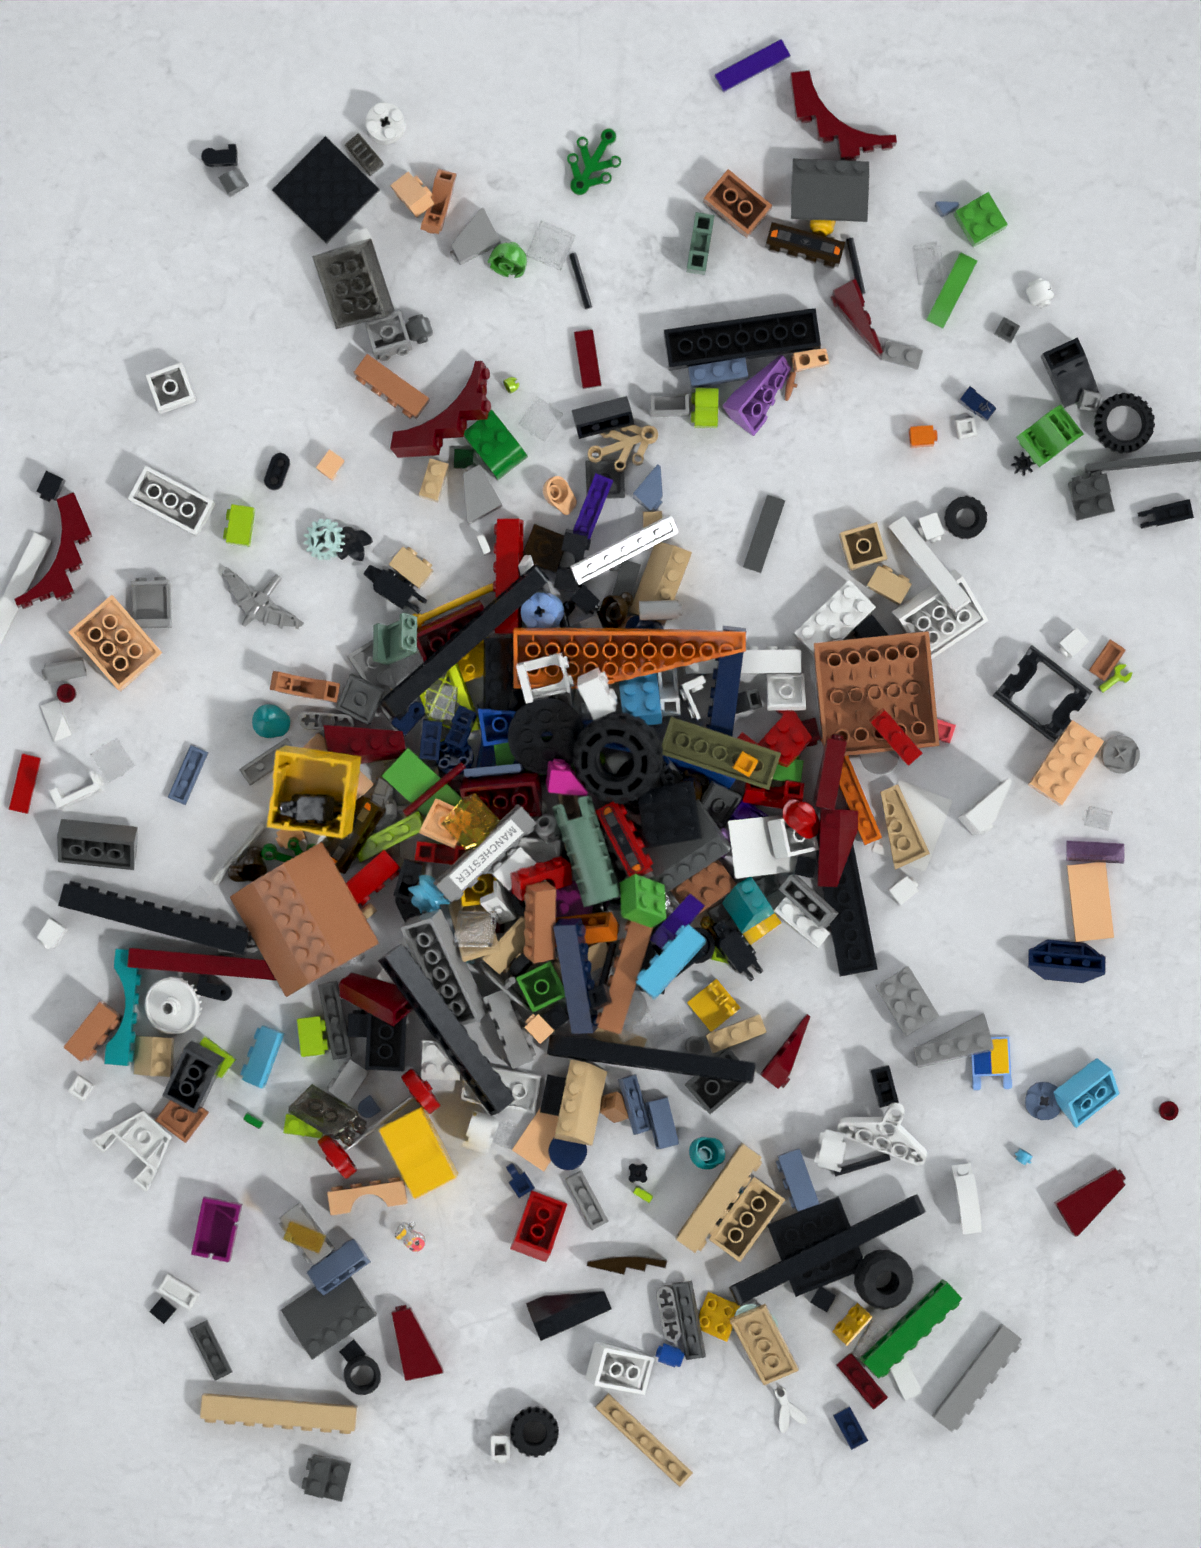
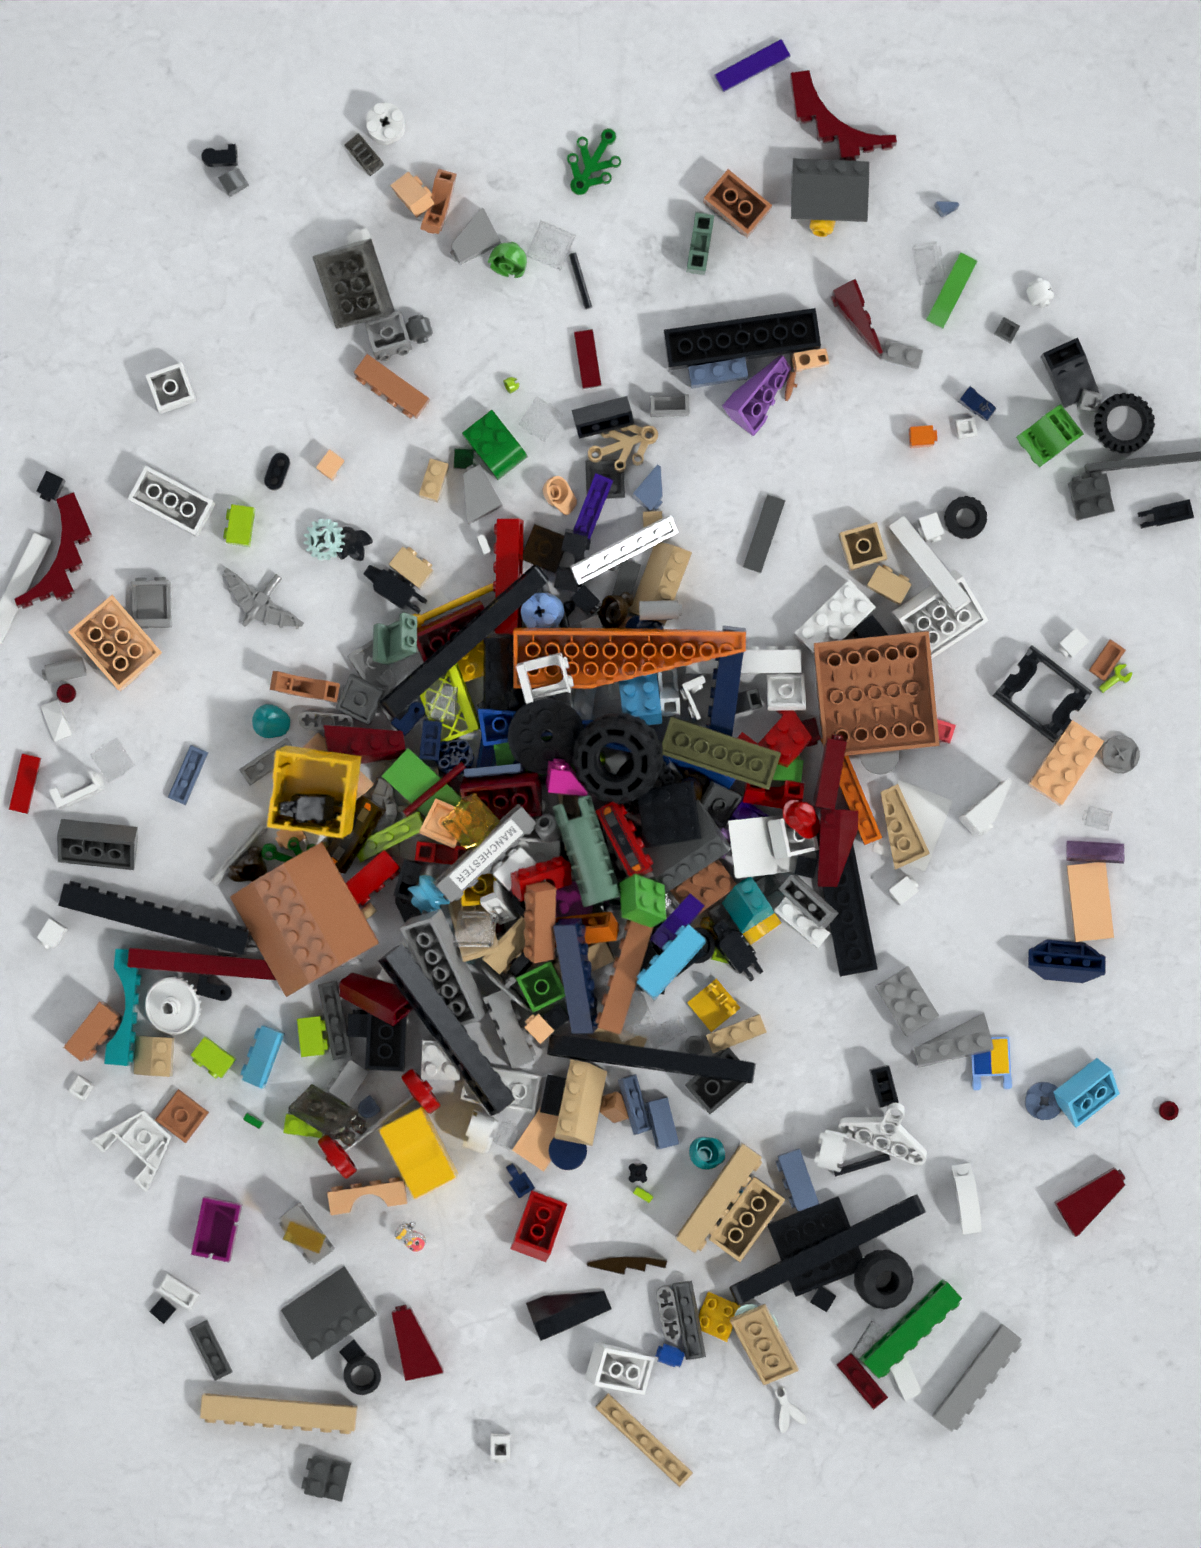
(193, 1076): black brick -> none
(325, 190): black plate -> none
(338, 1266): sand blue brick -> none
(451, 423): dark red arch -> none
(461, 728): dark blue slope -> none
(525, 564): white tile -> none
(538, 1448): black tyre -> none
(586, 1200): light grey tile -> none
(596, 693): white brick -> none
(599, 997): black plate -> none
(607, 963): black bar -> none
(705, 408): lime brick -> none
(745, 764): light orange tile -> none
(782, 1062): dark red wedge -> none
(805, 245): brick -> none
(850, 1428): dark blue plate -> none
(852, 1324): yellow hinge -> none
(855, 263): black bar -> none
(895, 736): red arch -> none
(980, 219): bright green brick -> none
(1023, 470): black gear -> none
(1023, 1156): medium azure plate -> none

